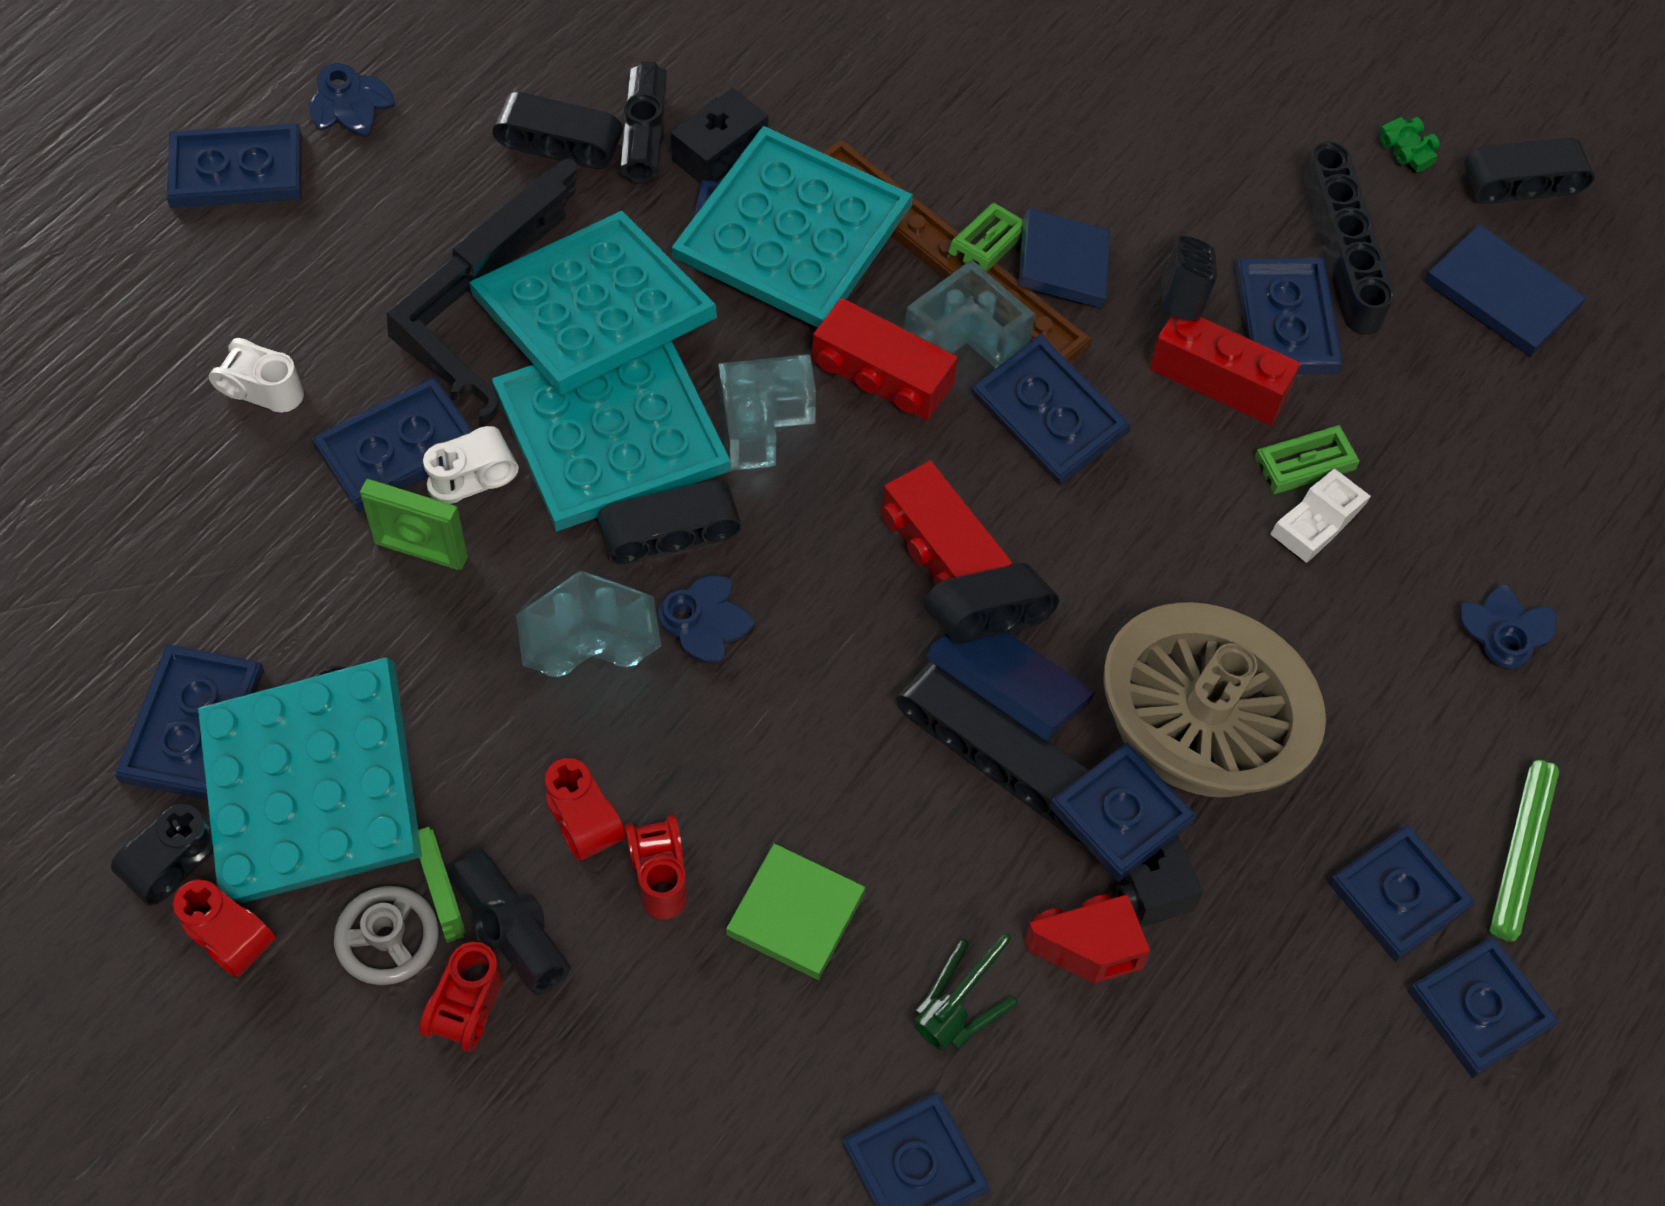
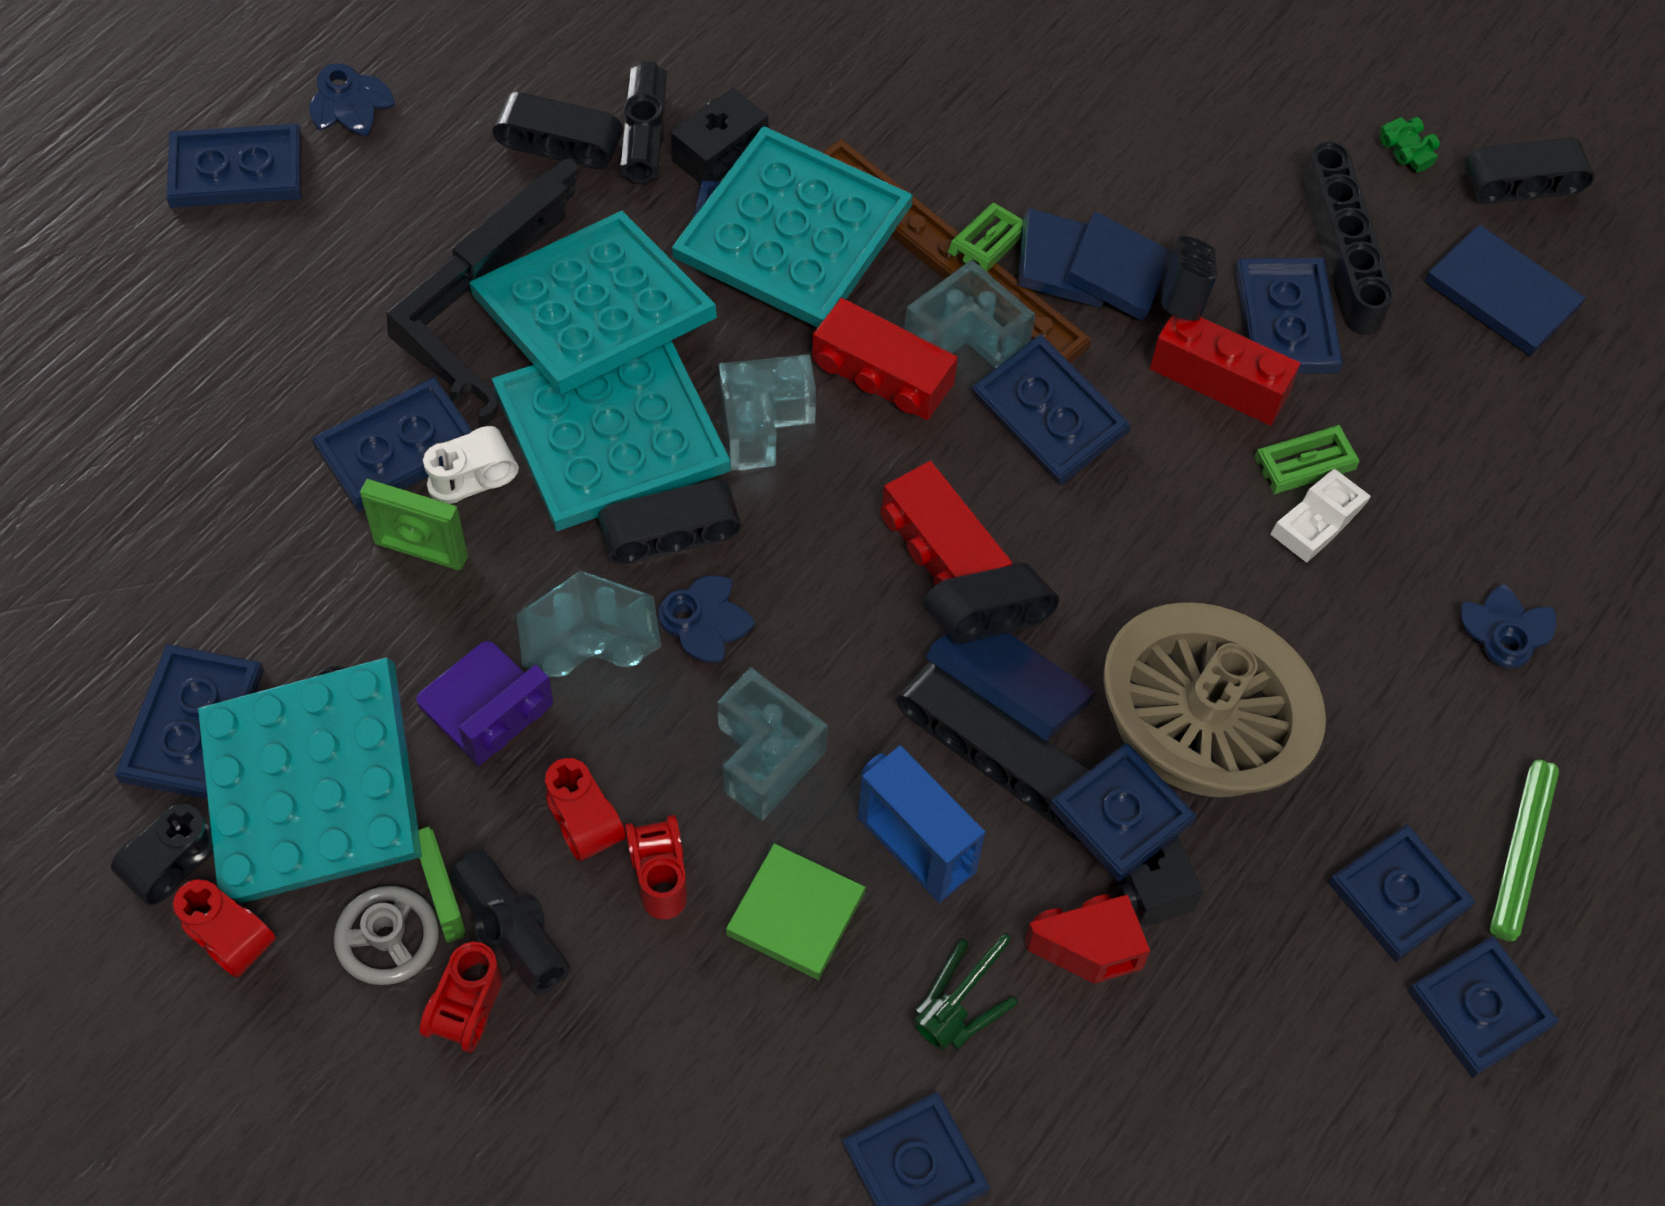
(258, 377): white piece -> none
(485, 701): none -> dark purple bracket
(776, 740): none -> clear light blue brick
(919, 823): none -> blue window
(1118, 266): none -> dark blue tile

